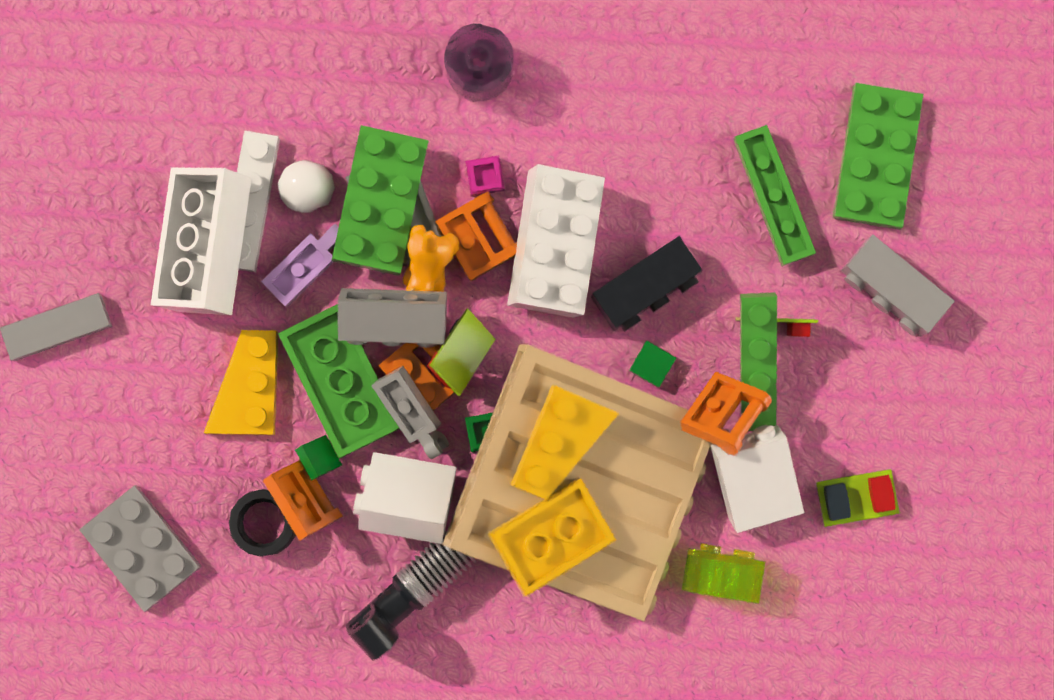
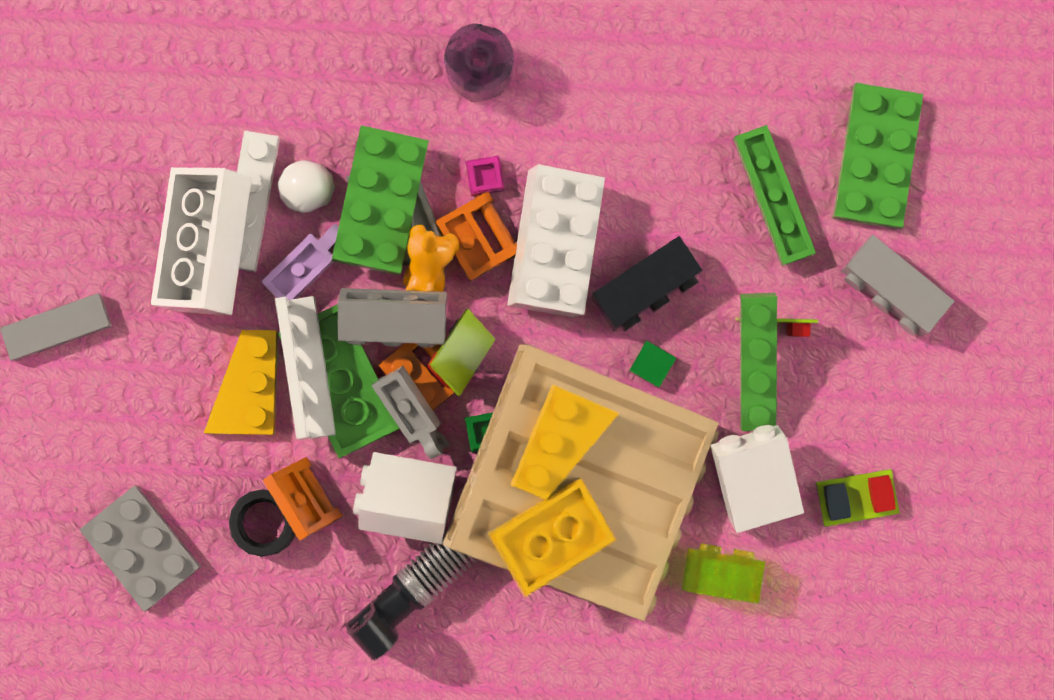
(305, 368): none -> white fence
(318, 457): green tile -> none
(716, 406): orange plate -> none

